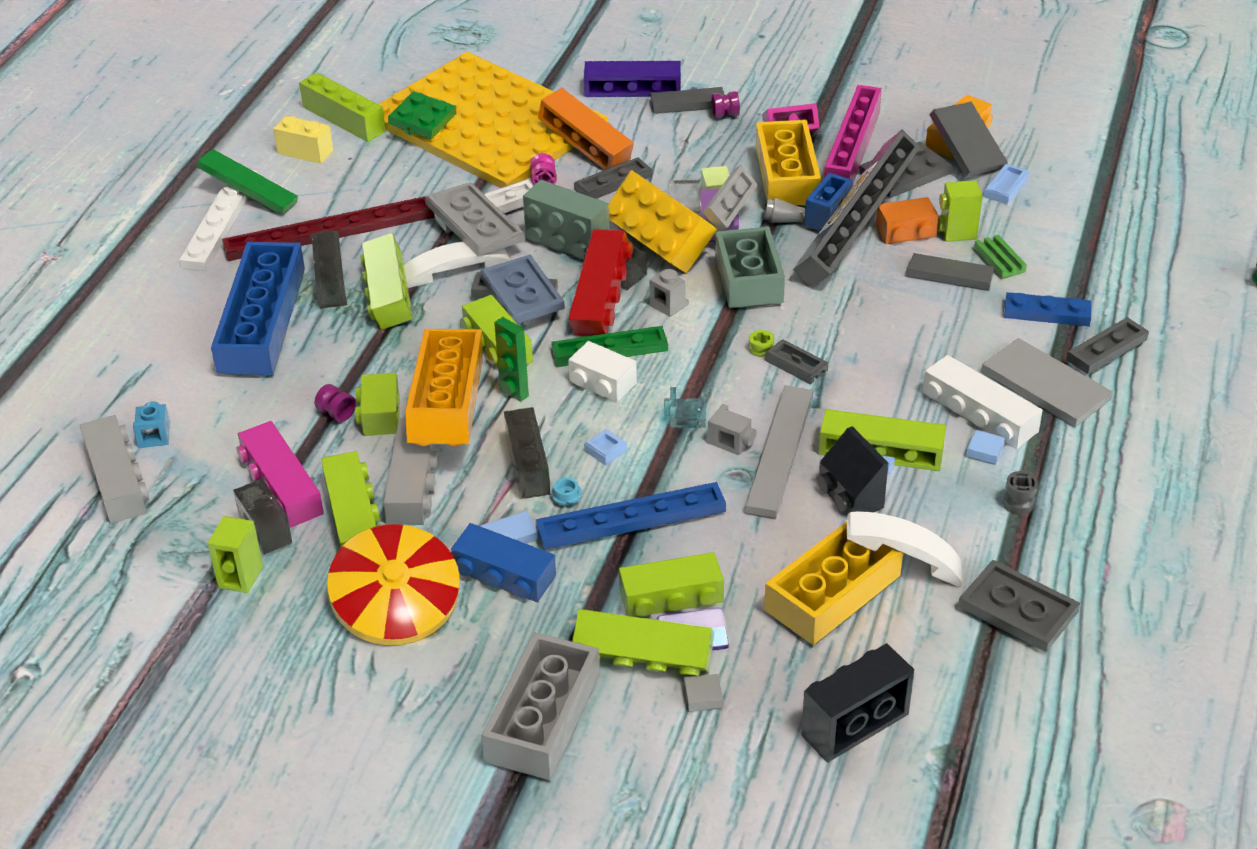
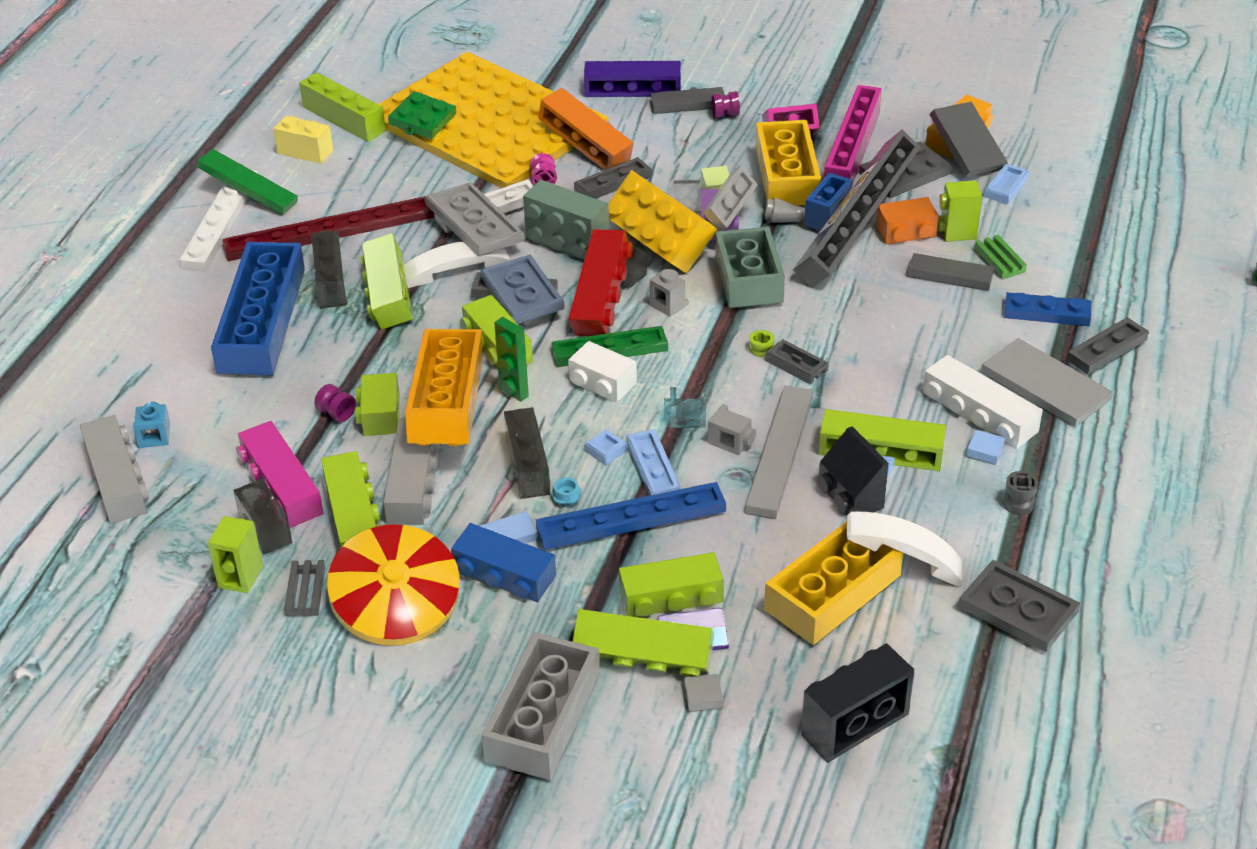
(305, 570): none -> dark grey tile
(652, 462): none -> light blue tile

